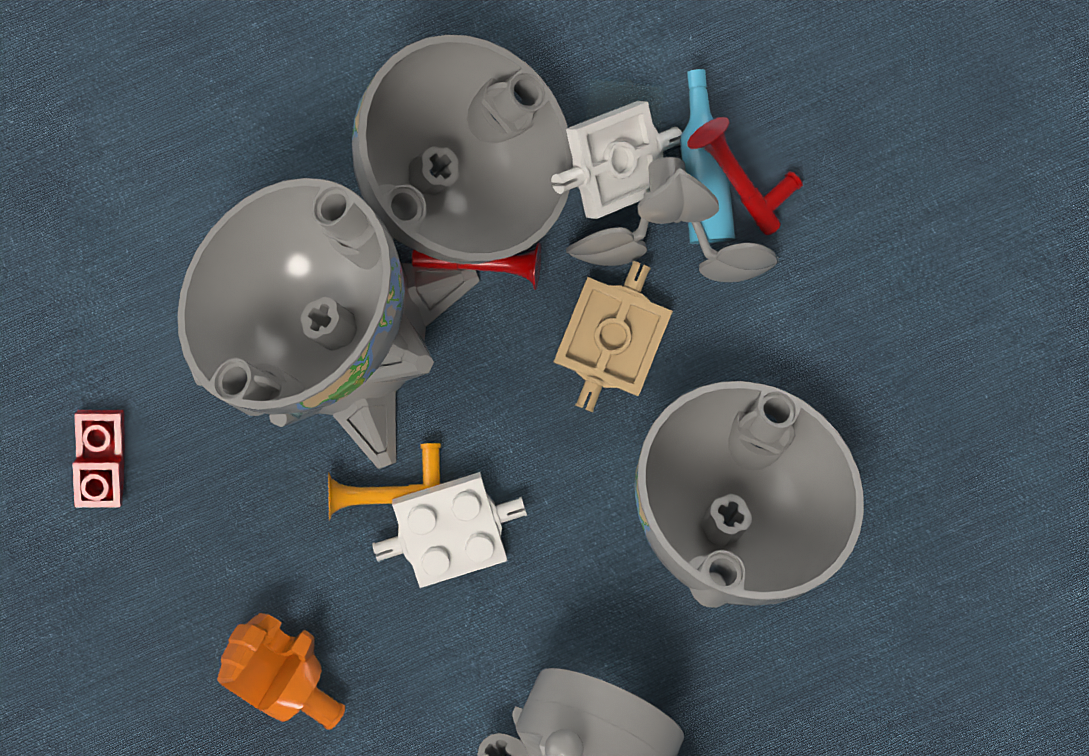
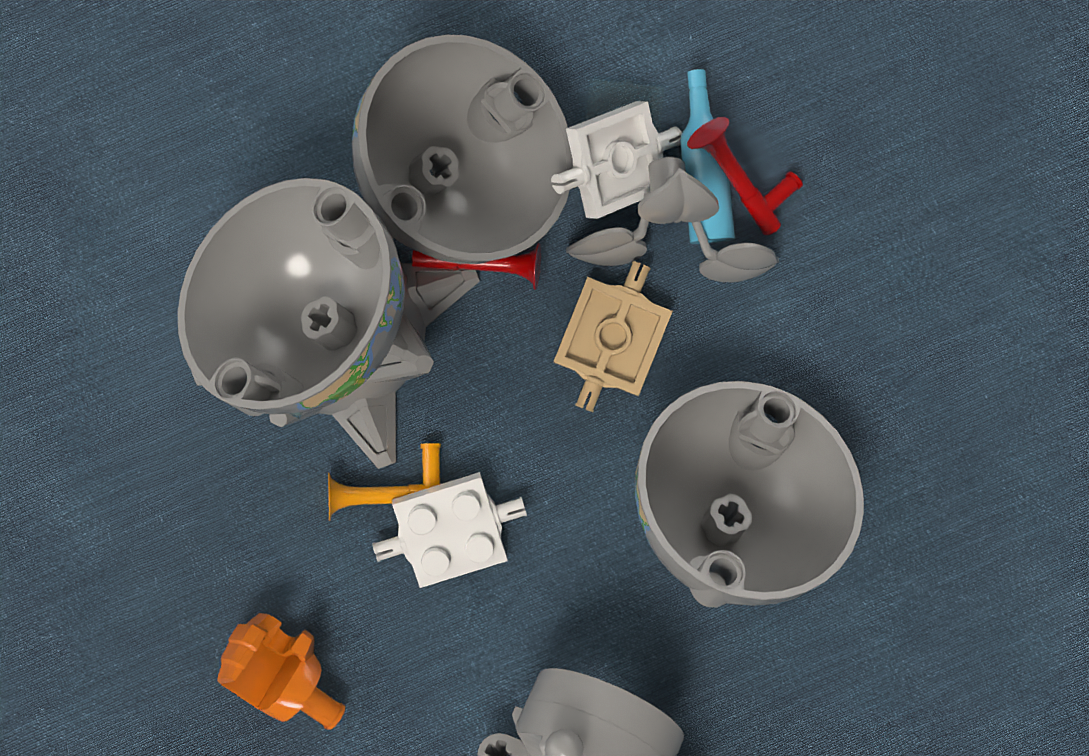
(99, 458): slope -> none

